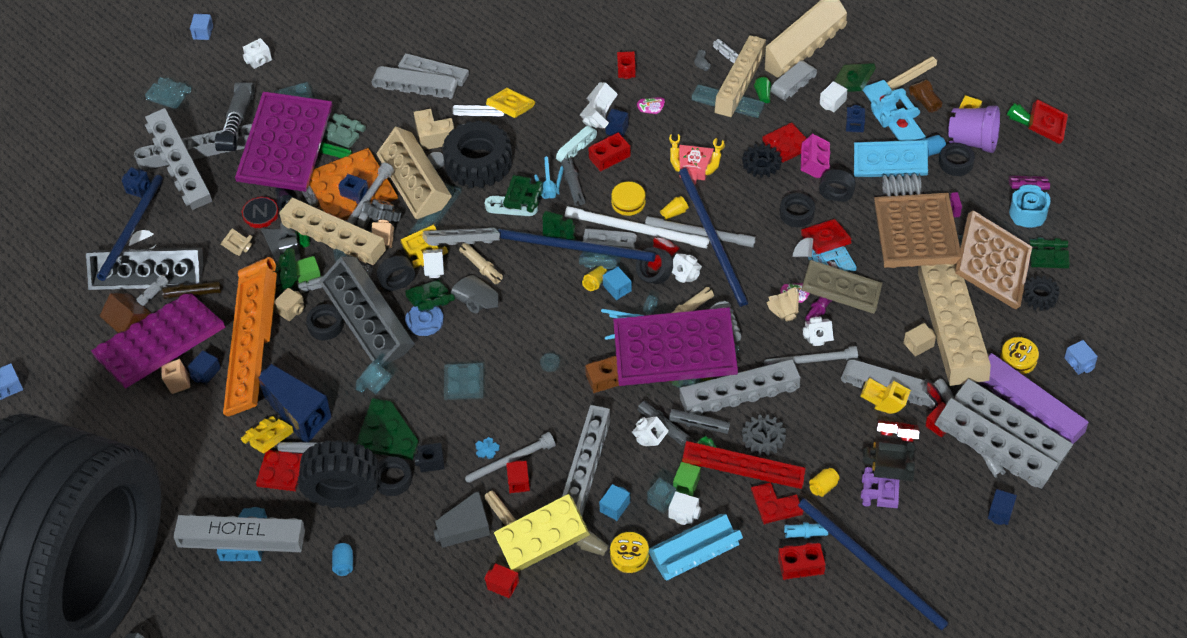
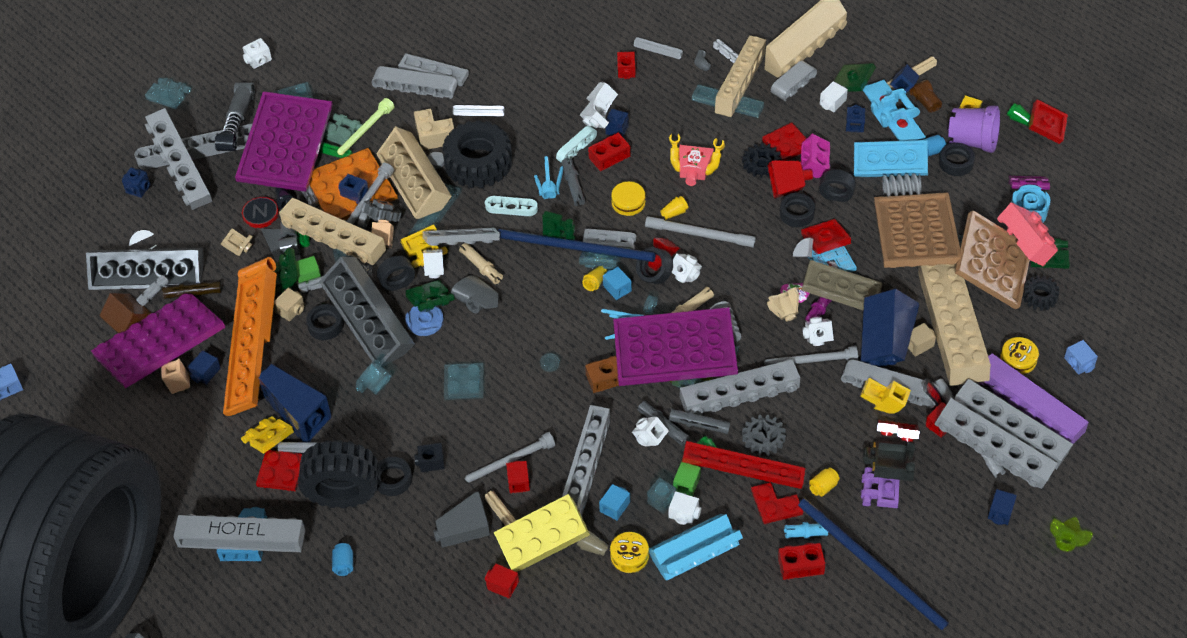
(129, 228): dark blue piece -> none
(201, 26): medium blue brick -> none
(385, 106): none -> yellowish green piece
(387, 432): dark green plate -> none
(486, 448): dark azure plant -> none
(510, 102): yellow tile -> none
(517, 192): dark green plate -> none
(651, 105): sticker -> none
(658, 48): none -> light grey axle
(694, 240): white piece -> none
(713, 237): dark blue piece -> none
(763, 89): green cone -> none
(787, 177): none -> red torso
(887, 327): none -> dark blue slope
(905, 79): none -> dark blue brick
(955, 204): magenta tile -> none
(1030, 232): none -> coral wedge
(1069, 531): none -> clear neon green plate

